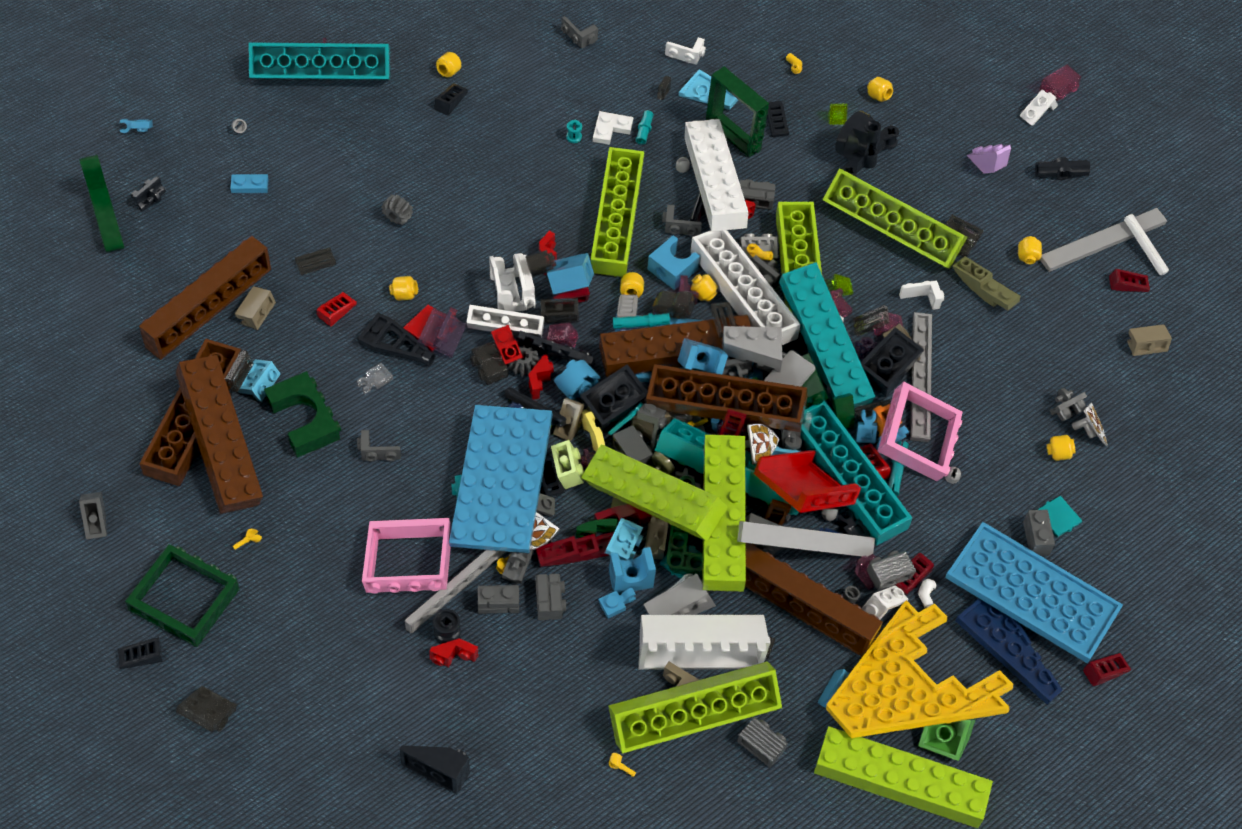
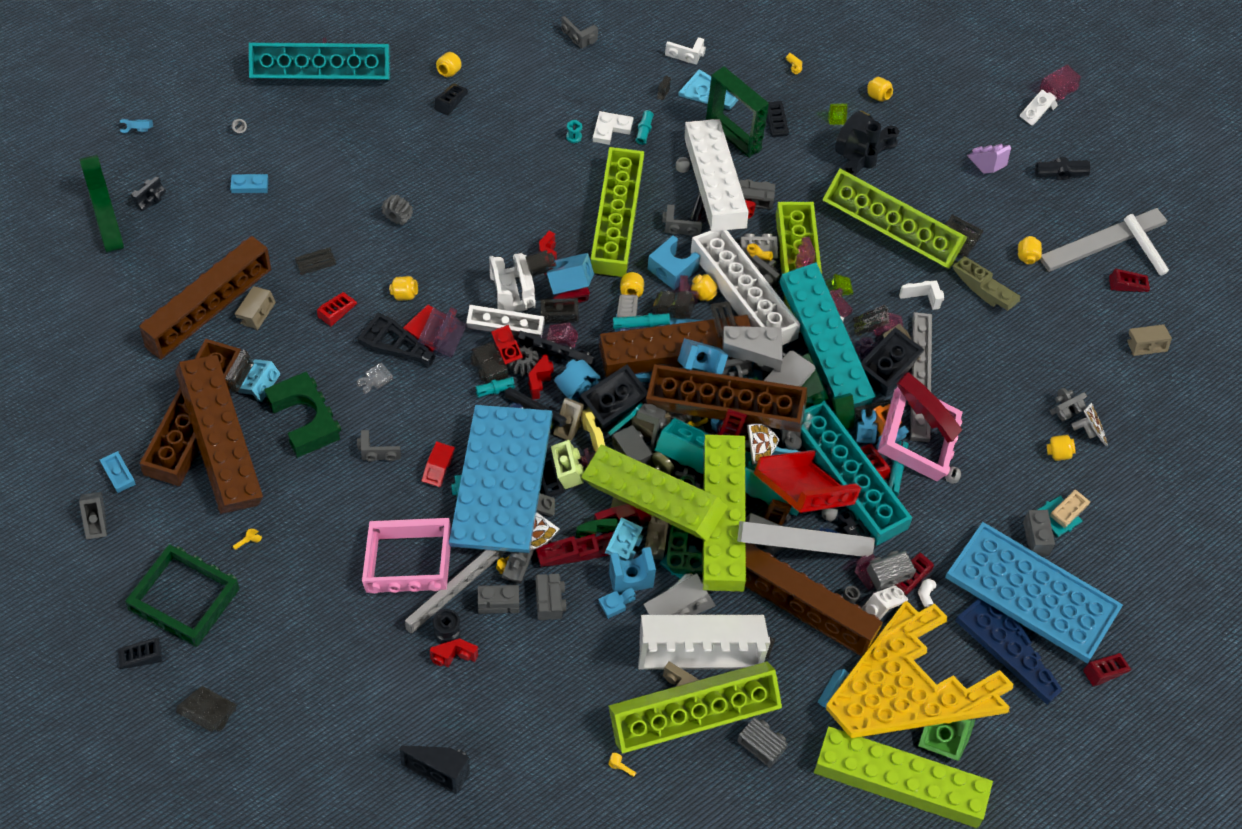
(117, 472): none -> dark azure plate
(437, 464): none -> red slope
(494, 387): none -> teal pin
(806, 253): none -> clear pink bracket
(929, 405): none -> dark red slope
(1069, 508): none -> tan plate

